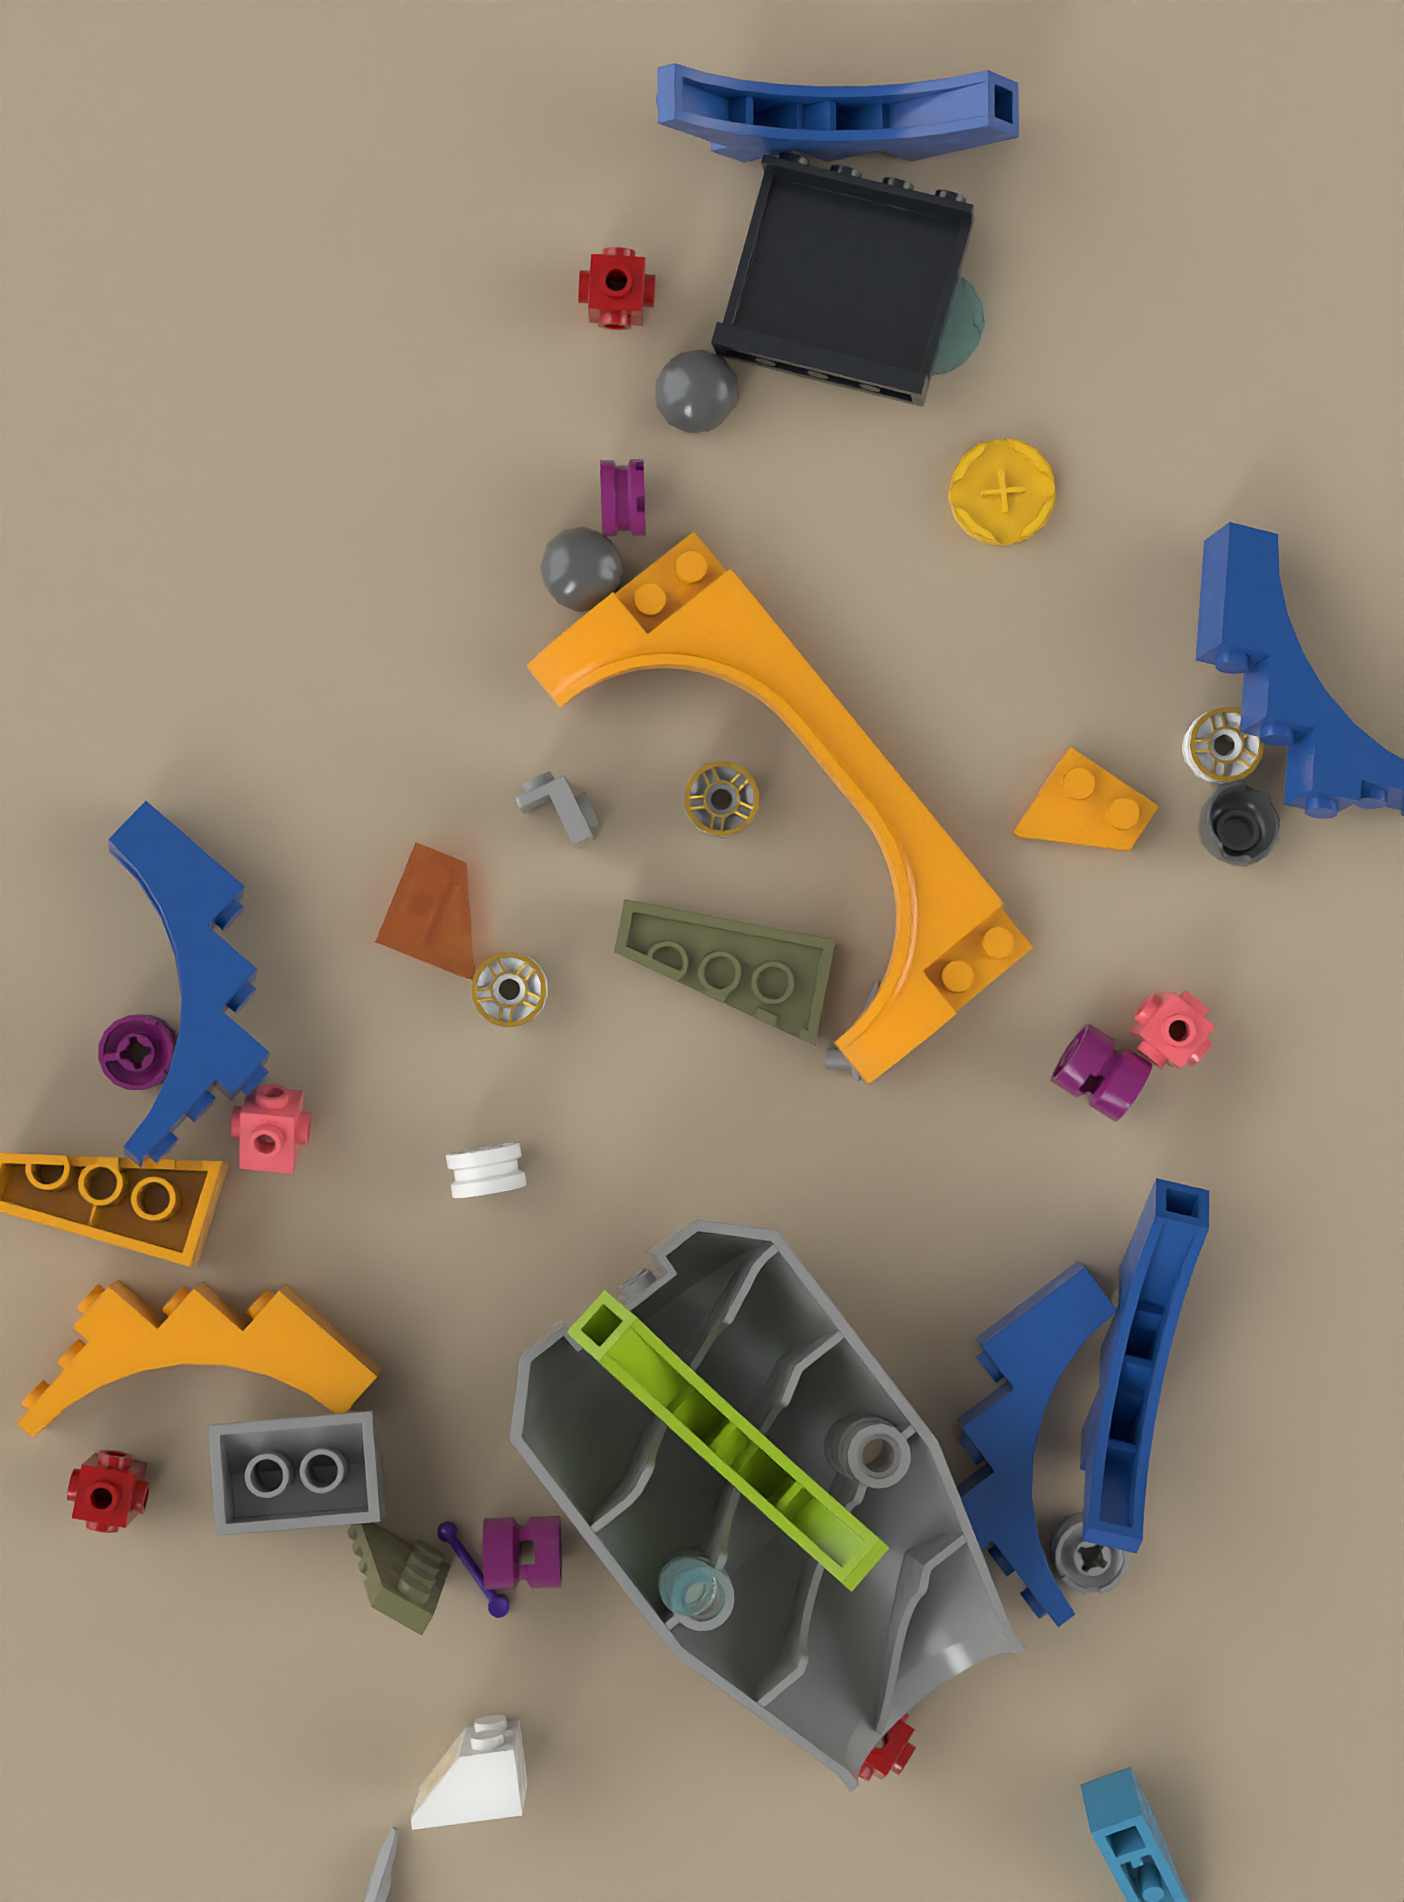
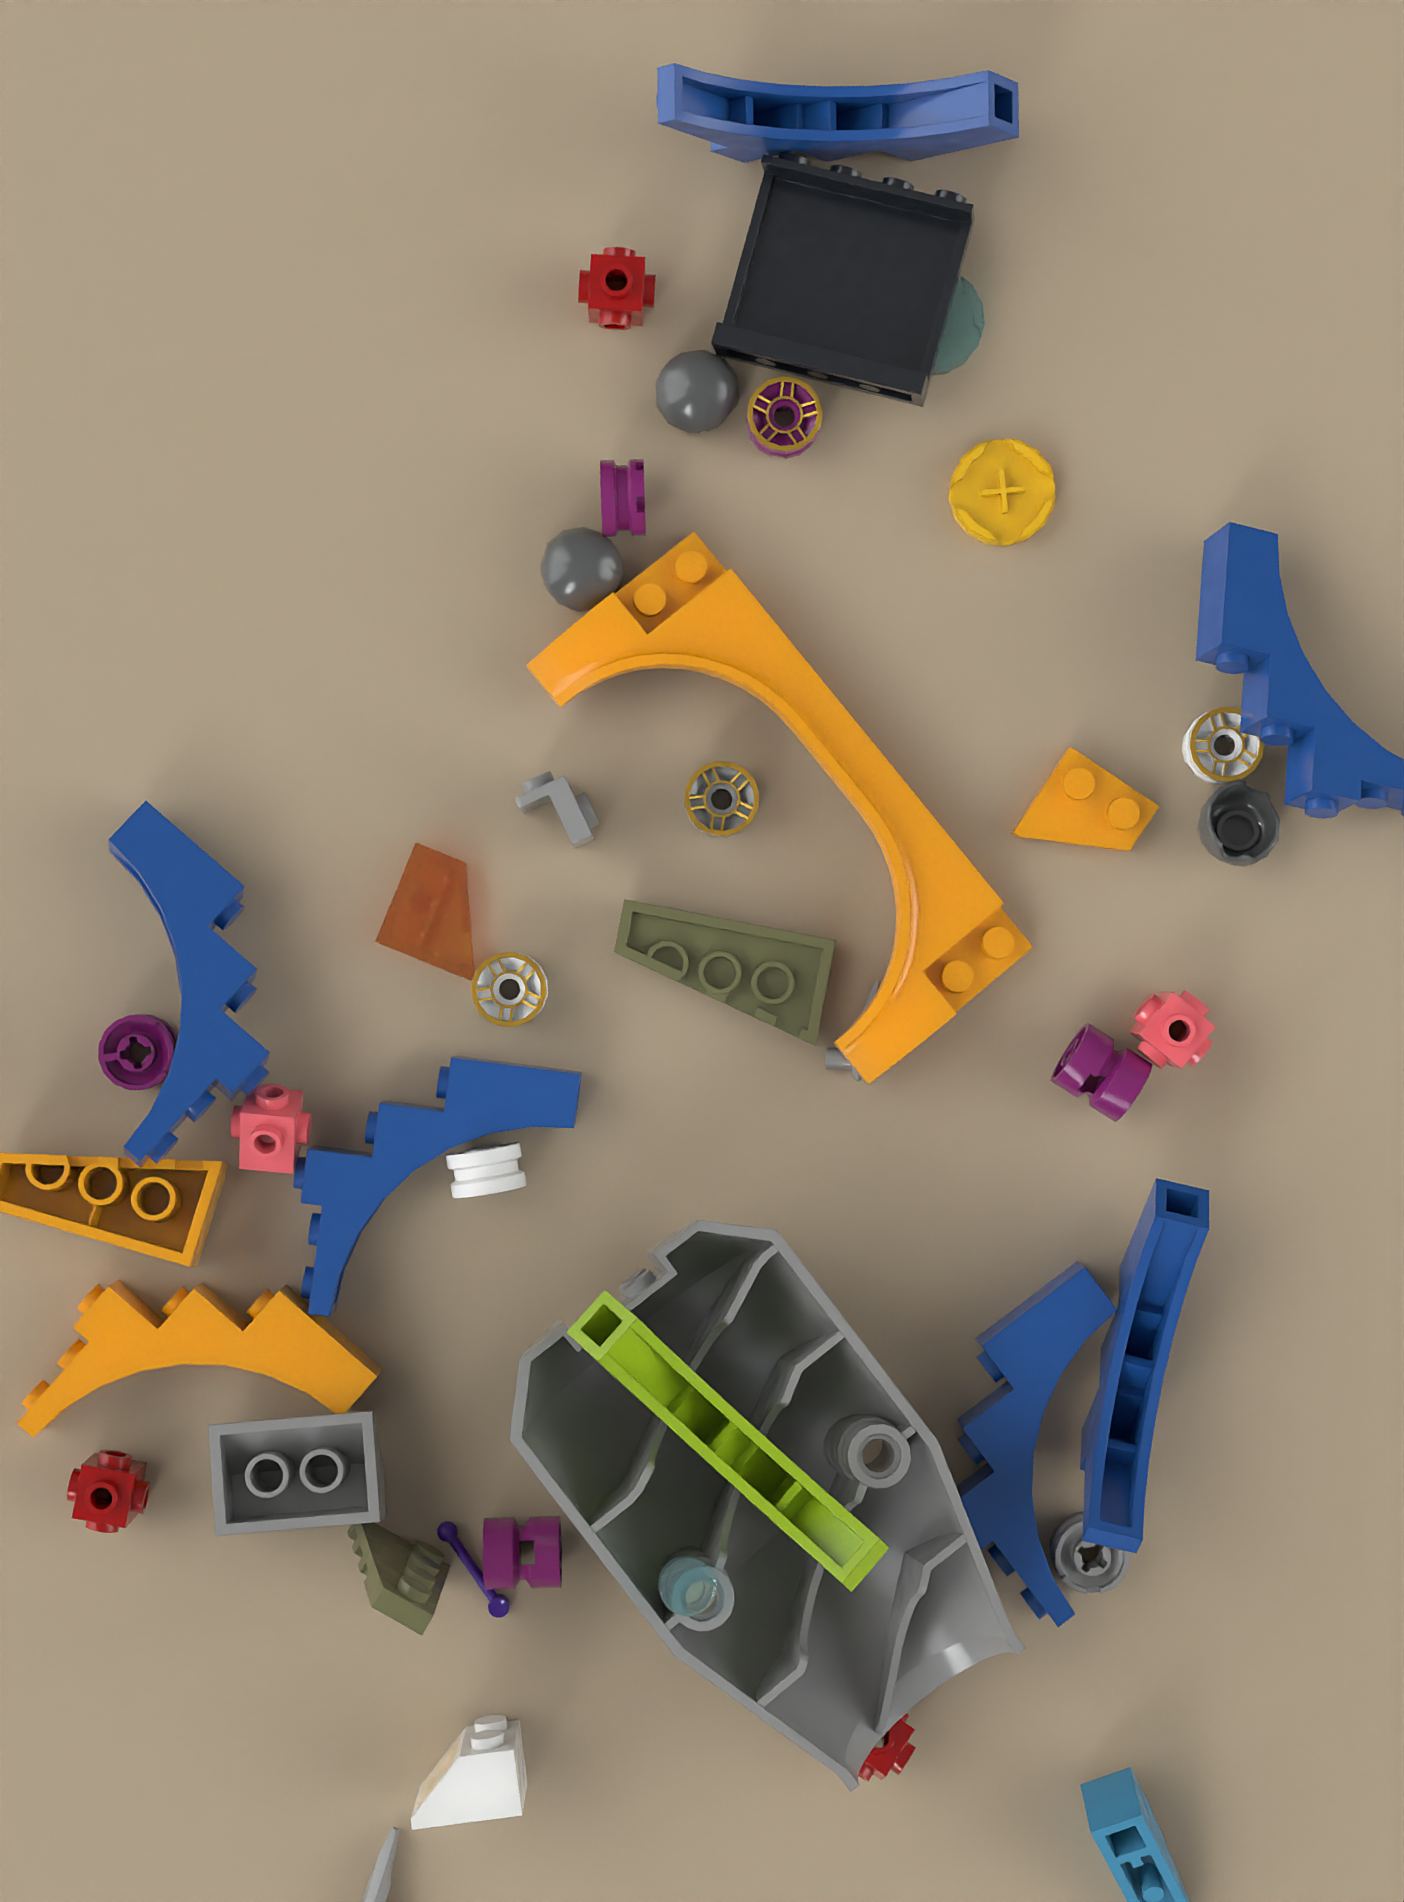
(353, 1184): none -> blue arch
(780, 395): none -> magenta wheel

